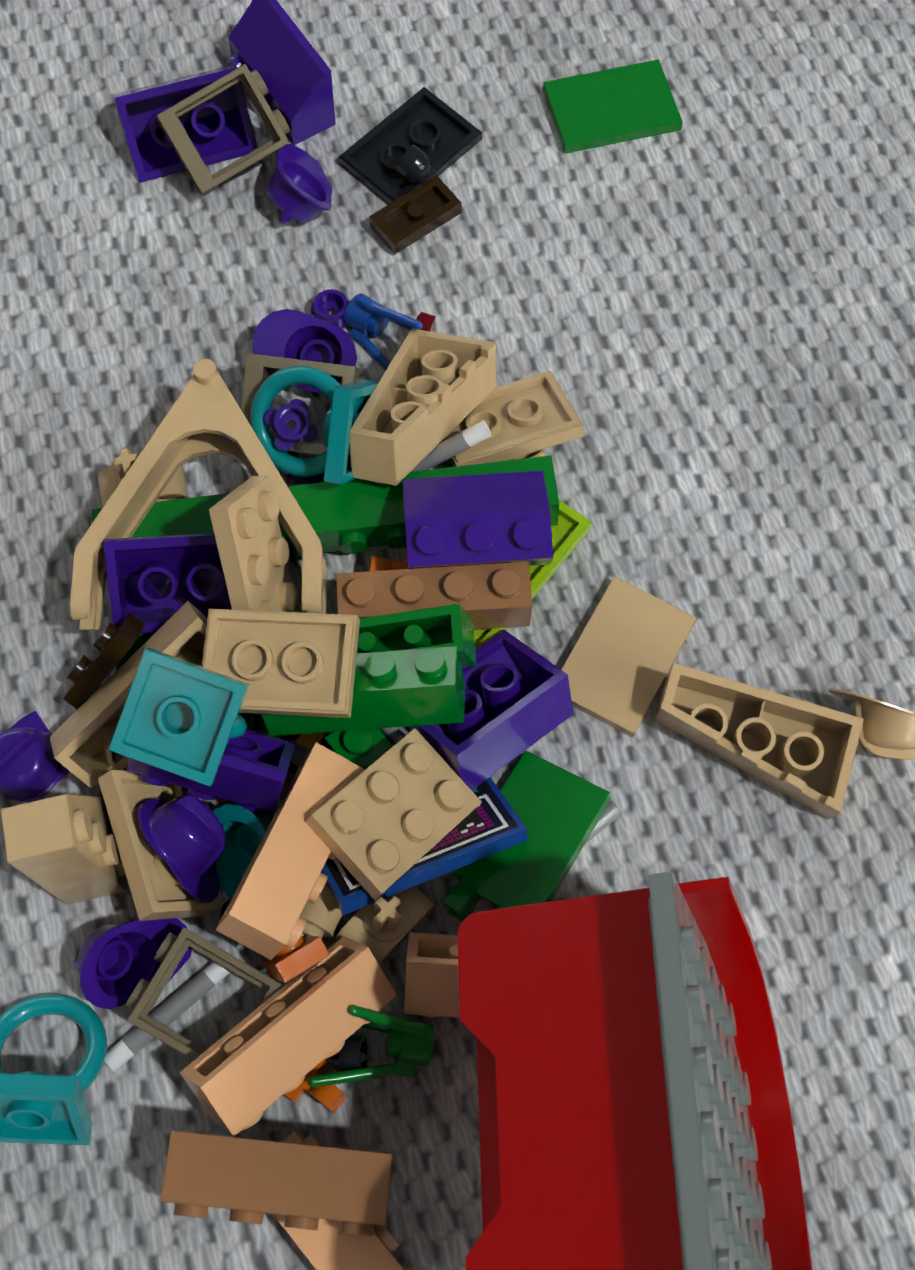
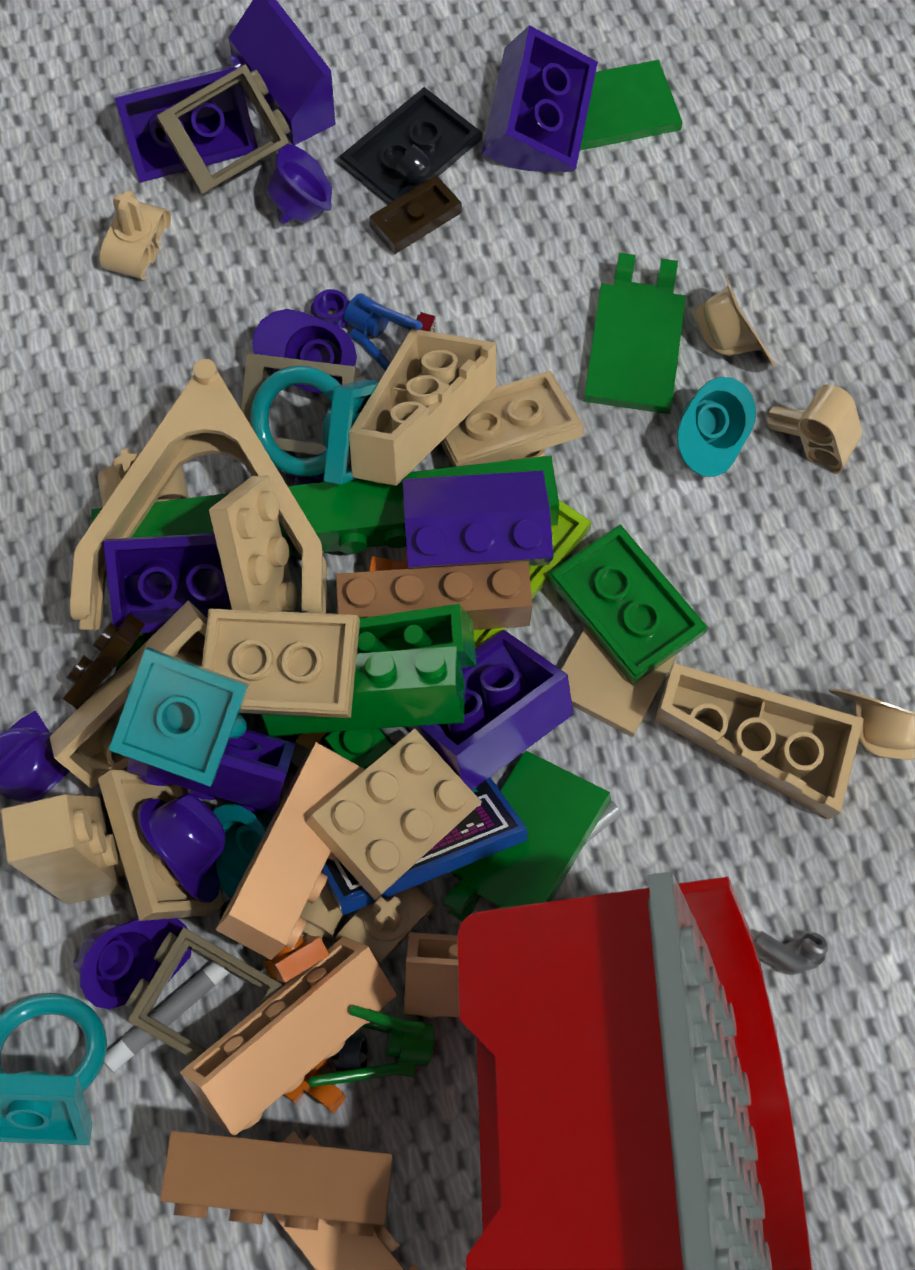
(133, 236): none -> tan beam
(296, 412): dark purple plate -> none
(455, 445): light grey bar -> none
(539, 104): none -> dark purple slope
(626, 604): none -> green tile
(636, 340): none -> green tile
(716, 426): none -> teal piece
(726, 327): none -> tan piece
(794, 956): none -> flat silver arm
(826, 427): none -> tan beam

